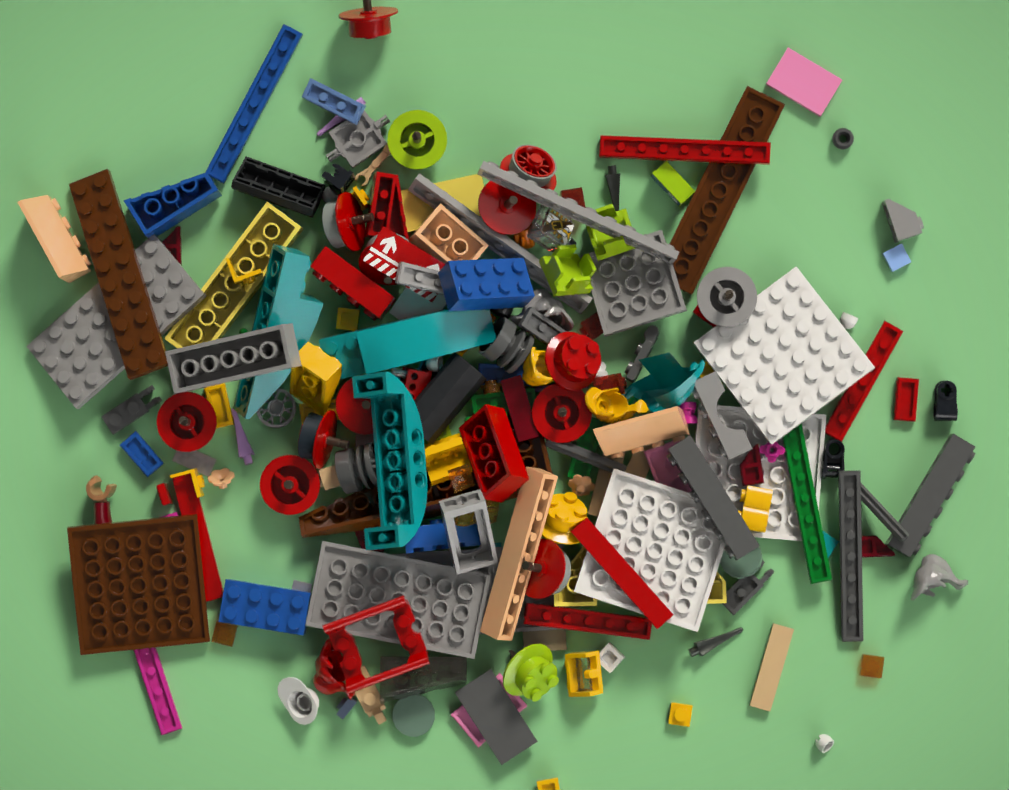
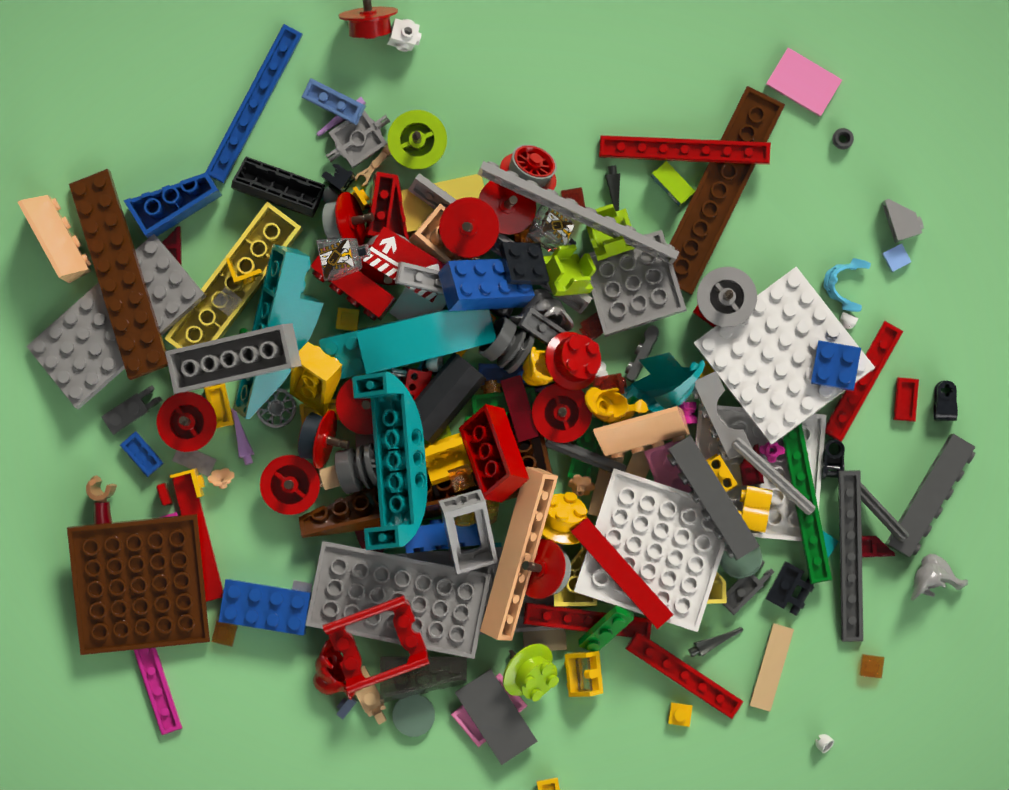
(227, 301): none -> clear plate
(299, 700): white piece -> none
(341, 257): none -> torso
(404, 35): none -> white brick
(469, 227): none -> red piece
(524, 263): none -> black plate
(606, 629): none -> green plate
(610, 657): white plate -> none
(684, 674): none -> red tile
(722, 472): none -> yellow piece
(773, 476): none -> light grey axle
(784, 586): none -> black plate
(831, 279): none -> medium azure helmet
(836, 365): none -> blue plate

